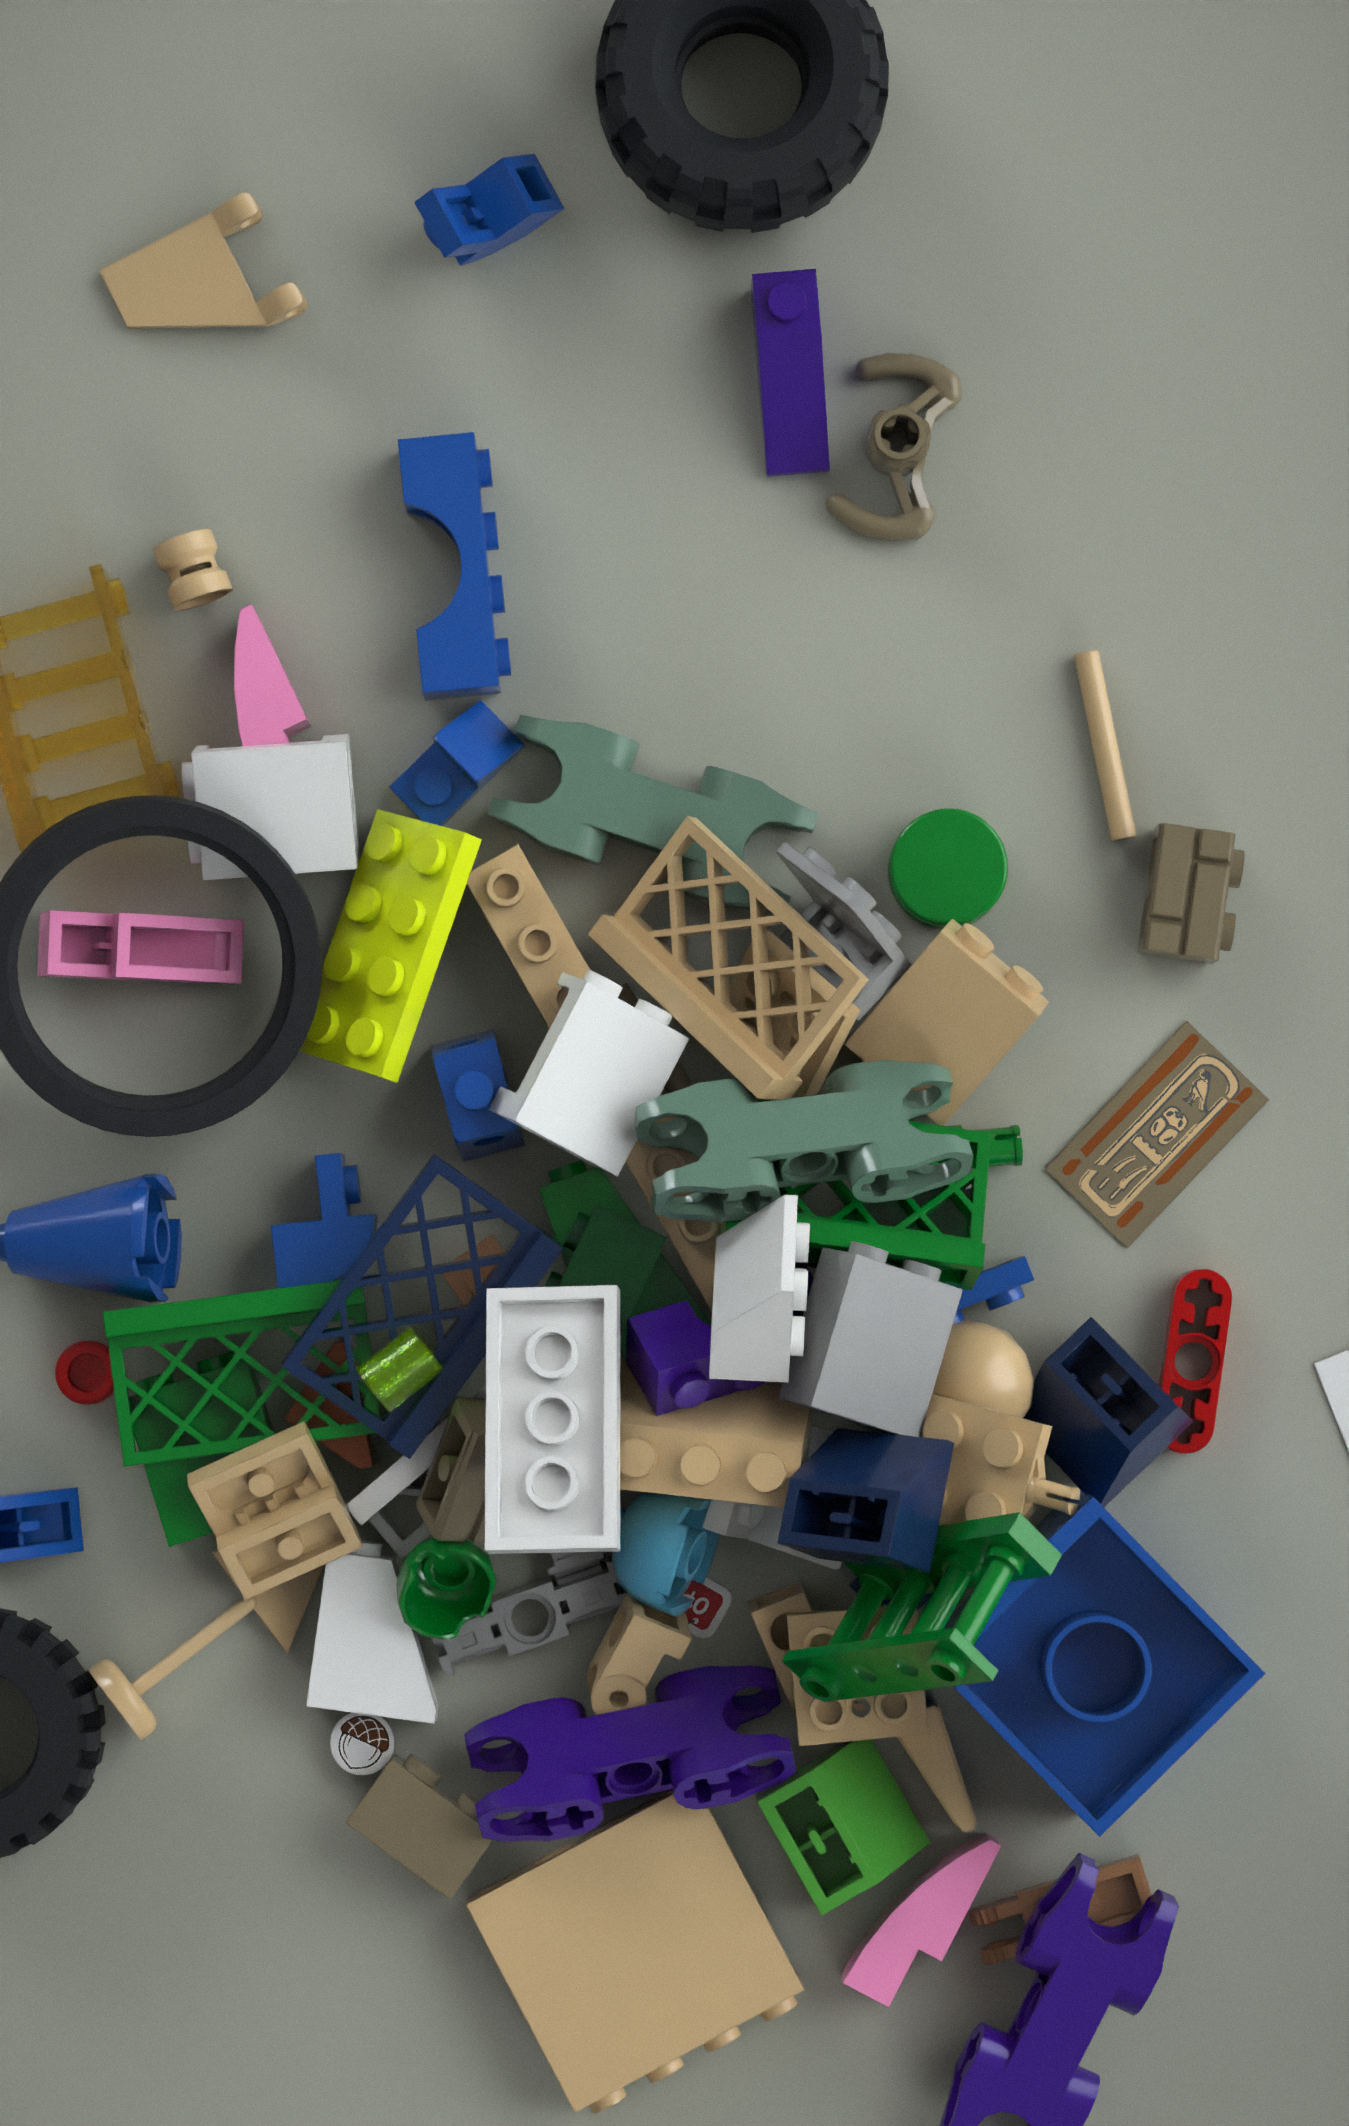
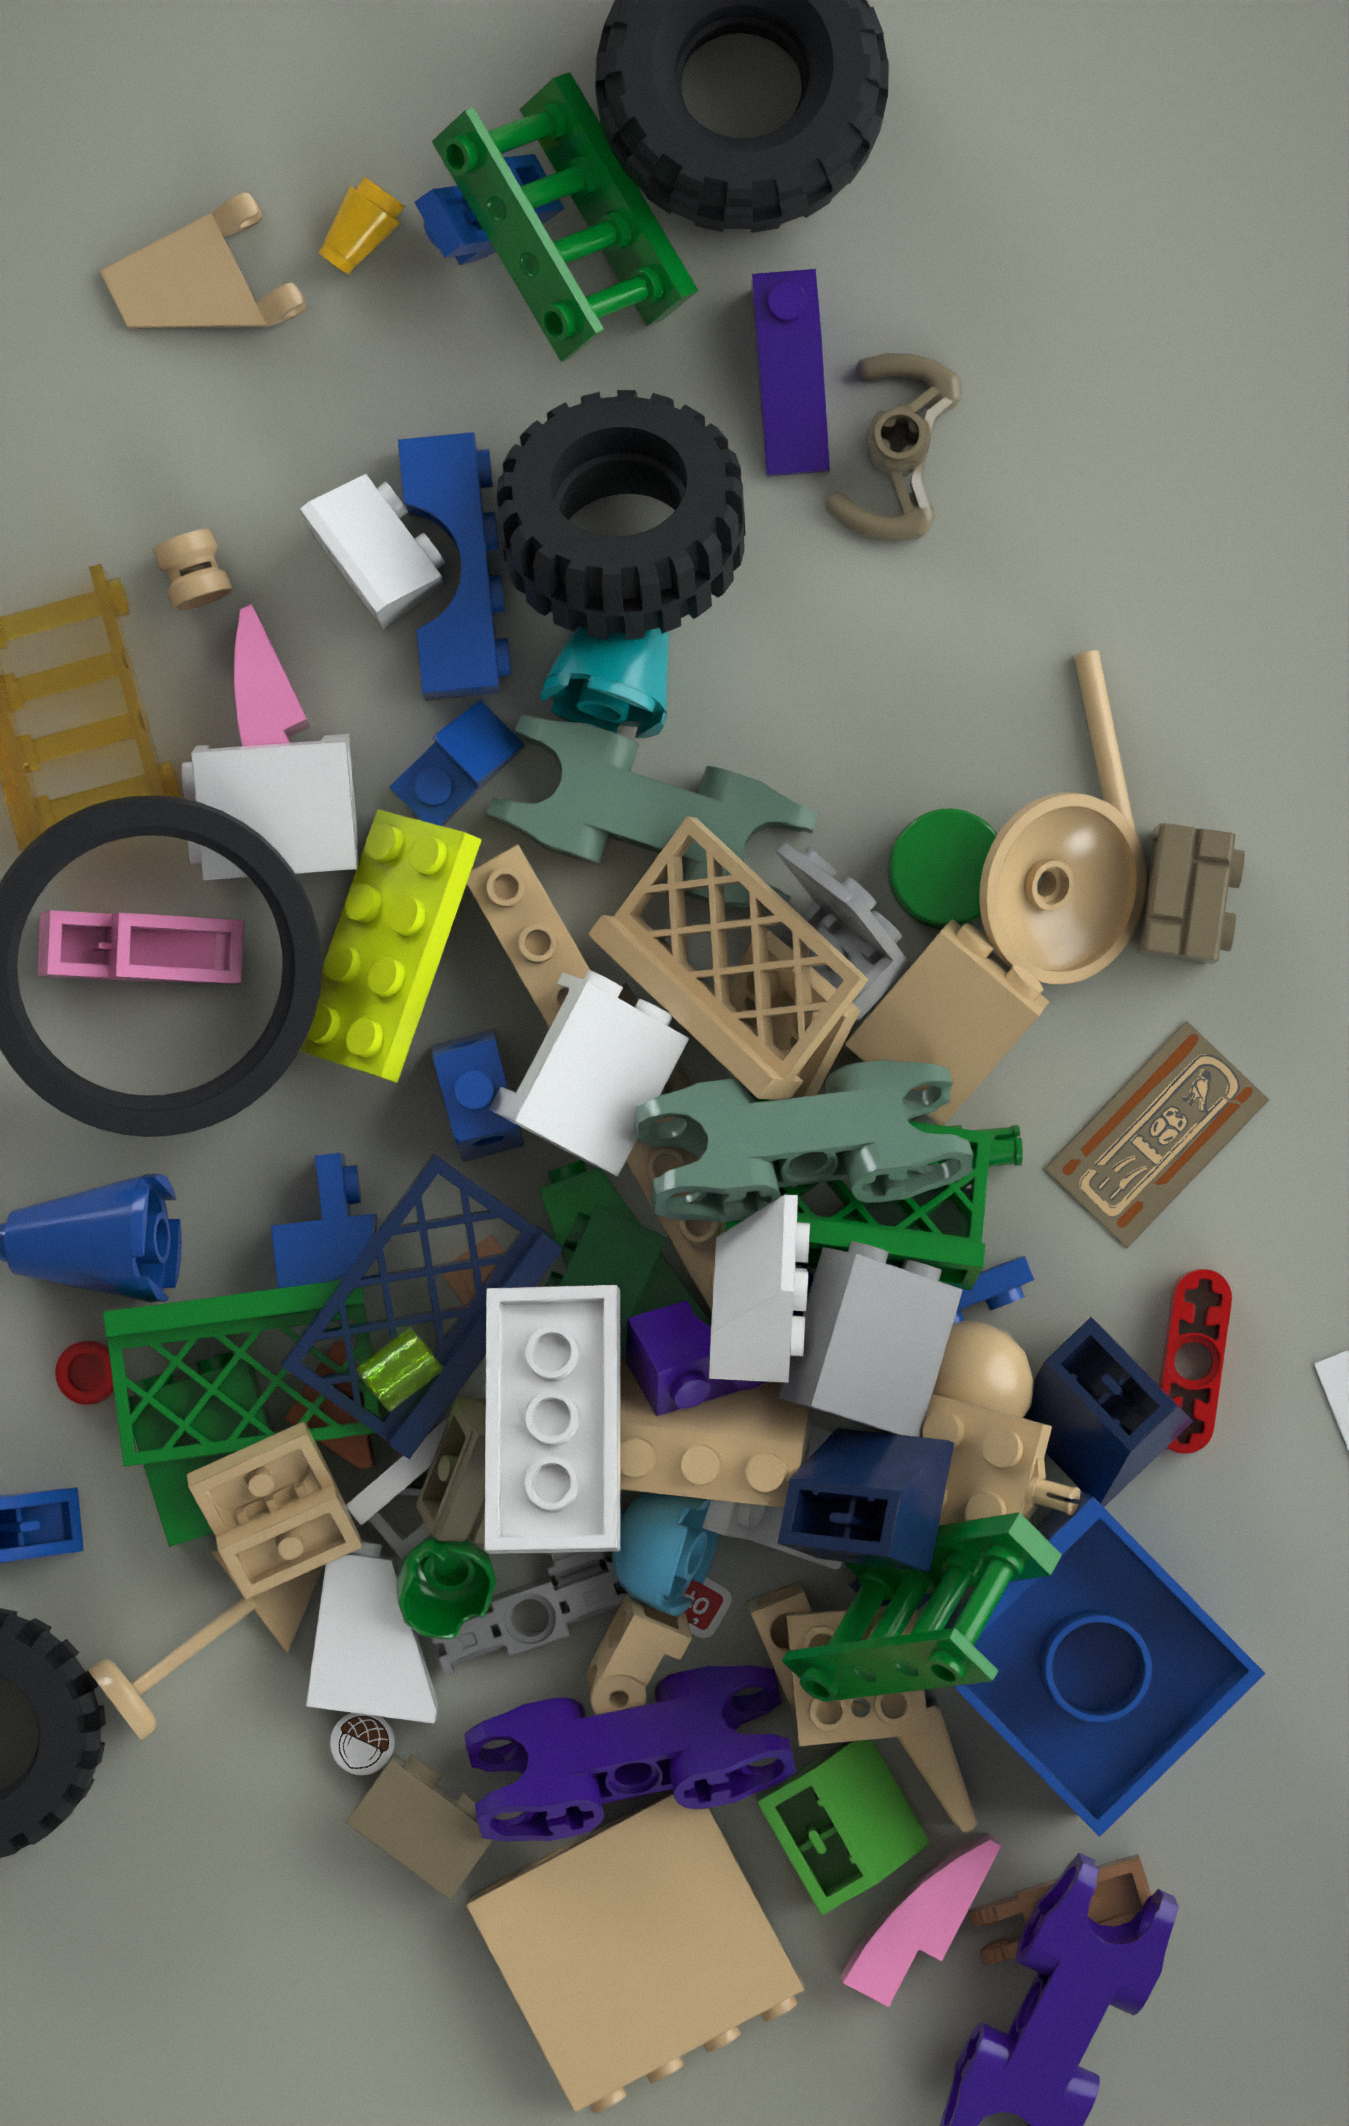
(360, 225): none -> yellow cone
(374, 549): none -> white slope
(603, 193): none -> green fence
(611, 681): none -> teal cone
(612, 450): none -> black tyre
(1087, 893): none -> tan dish

